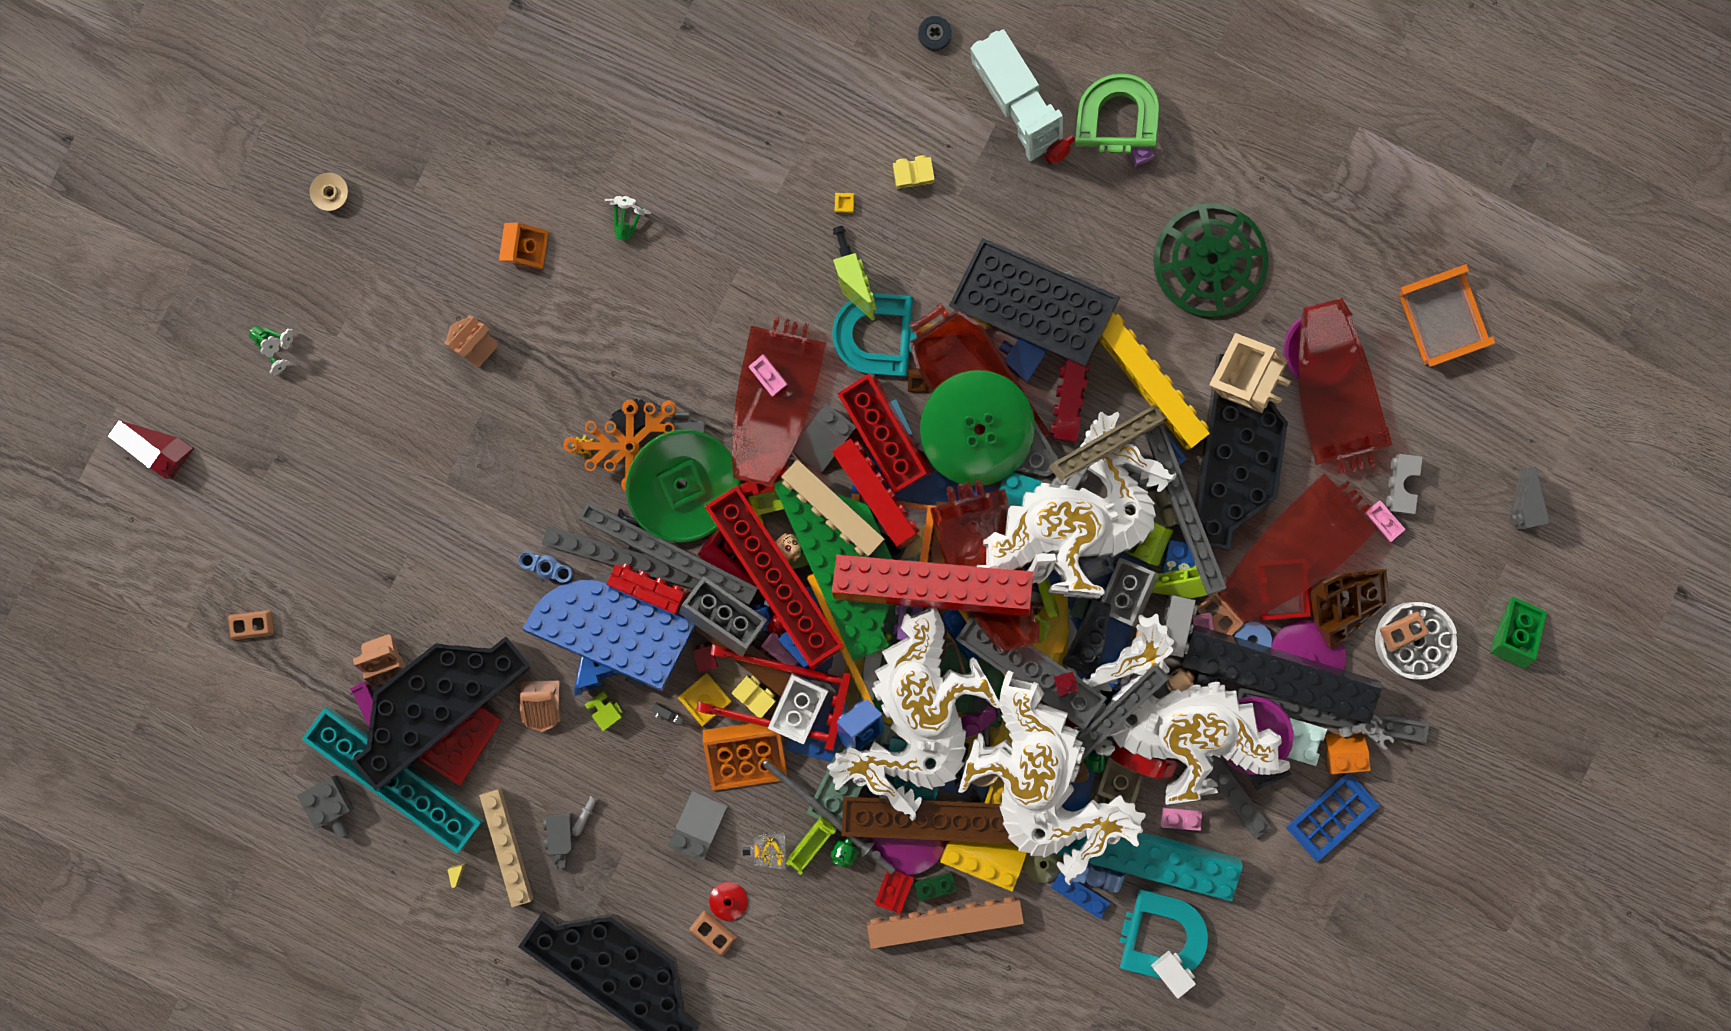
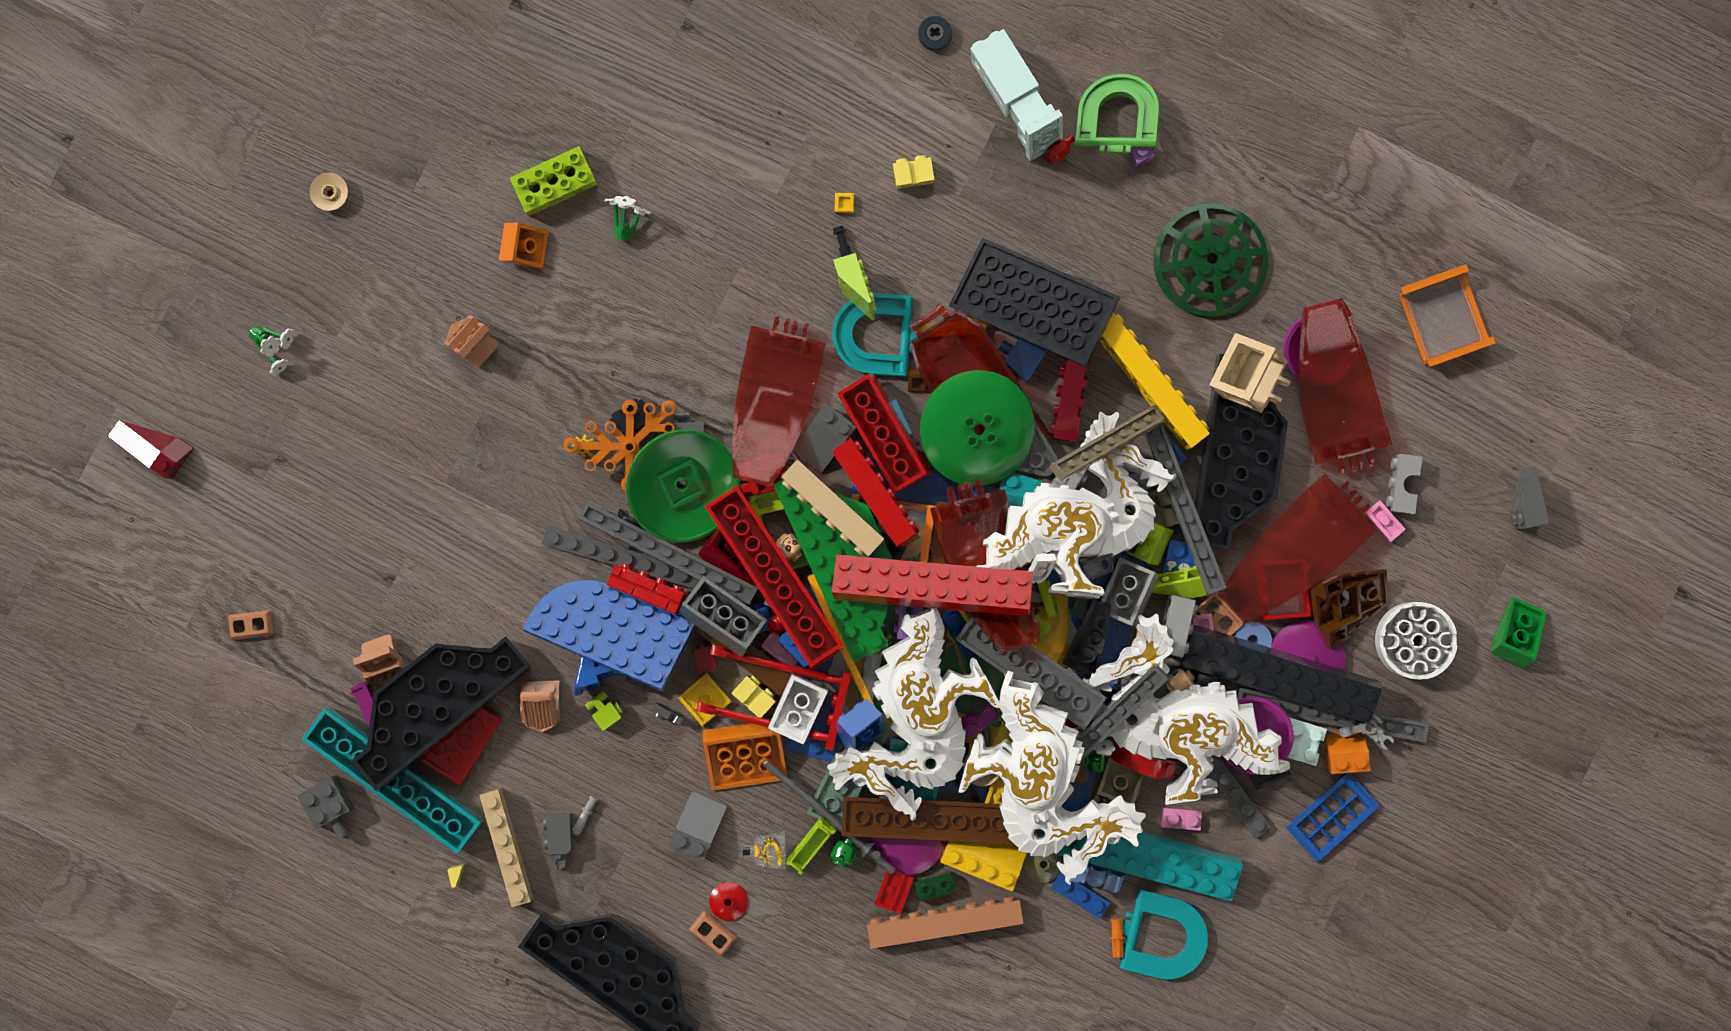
(536, 567): medium blue piece -> none
(554, 168): none -> lime brick
(768, 375): bright pink plate -> none
(1065, 683): dark red brick -> none
(1117, 938): none -> orange axle
(1173, 974): white brick -> none
(1403, 624): nougat piece -> none

